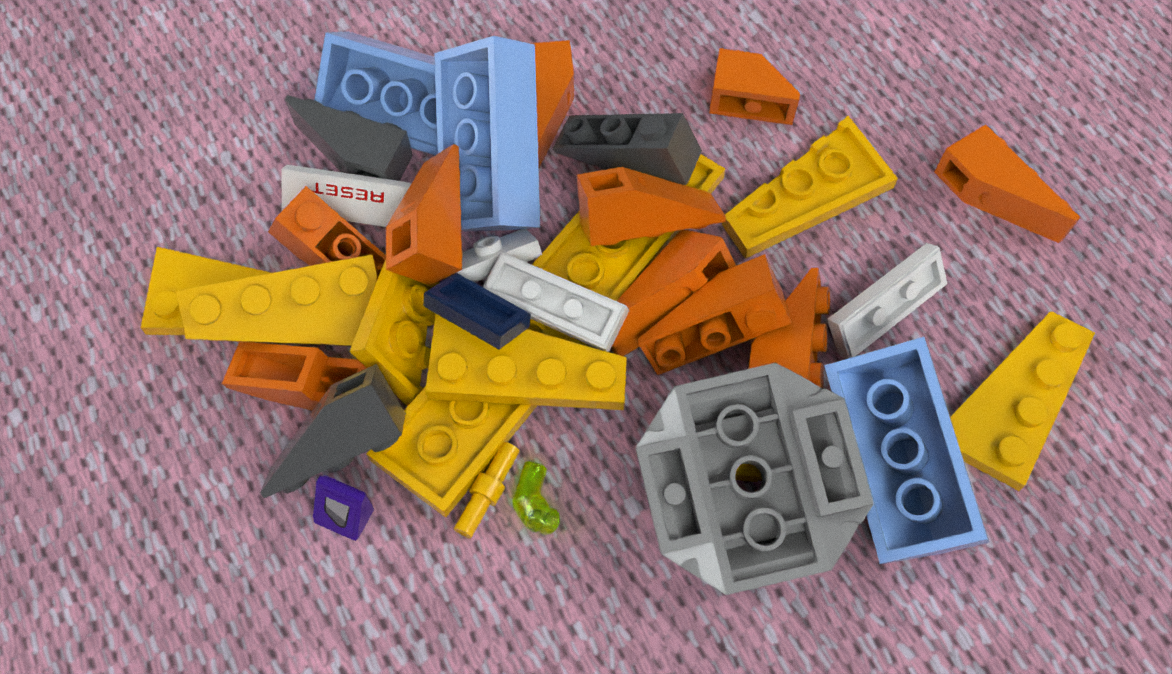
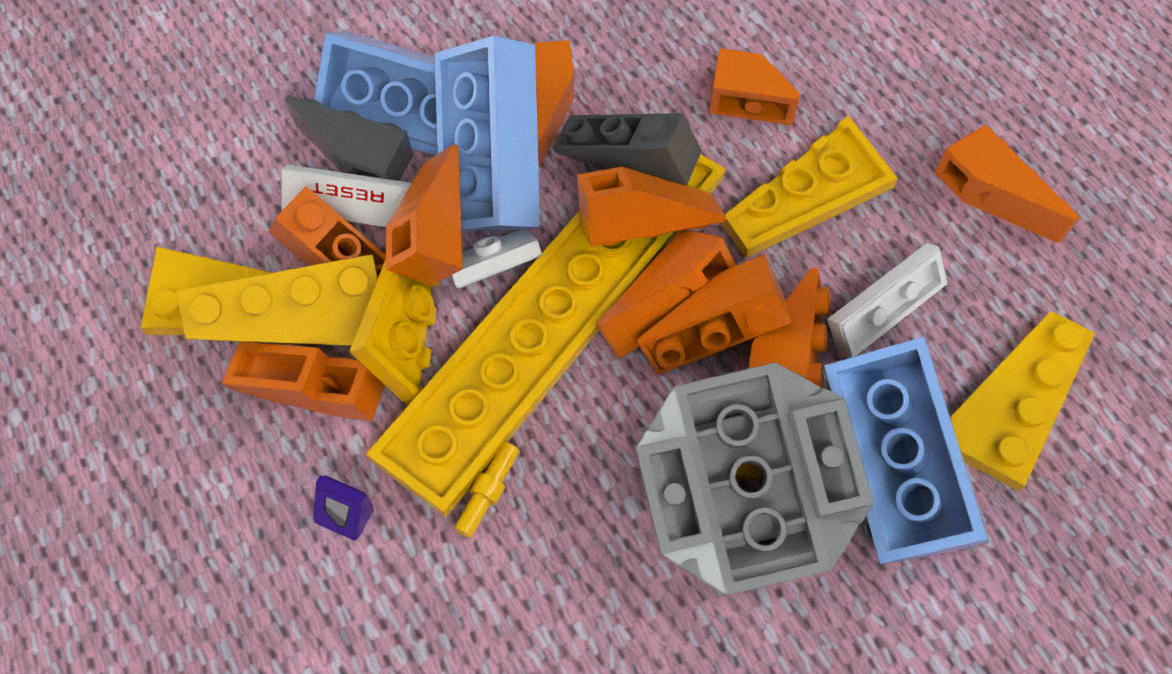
(346, 422): dark grey slope -> none
(477, 310): dark blue tile -> none
(524, 371): yellow wing -> none
(530, 503): clear neon green arm -> none
(557, 302): white tile -> none

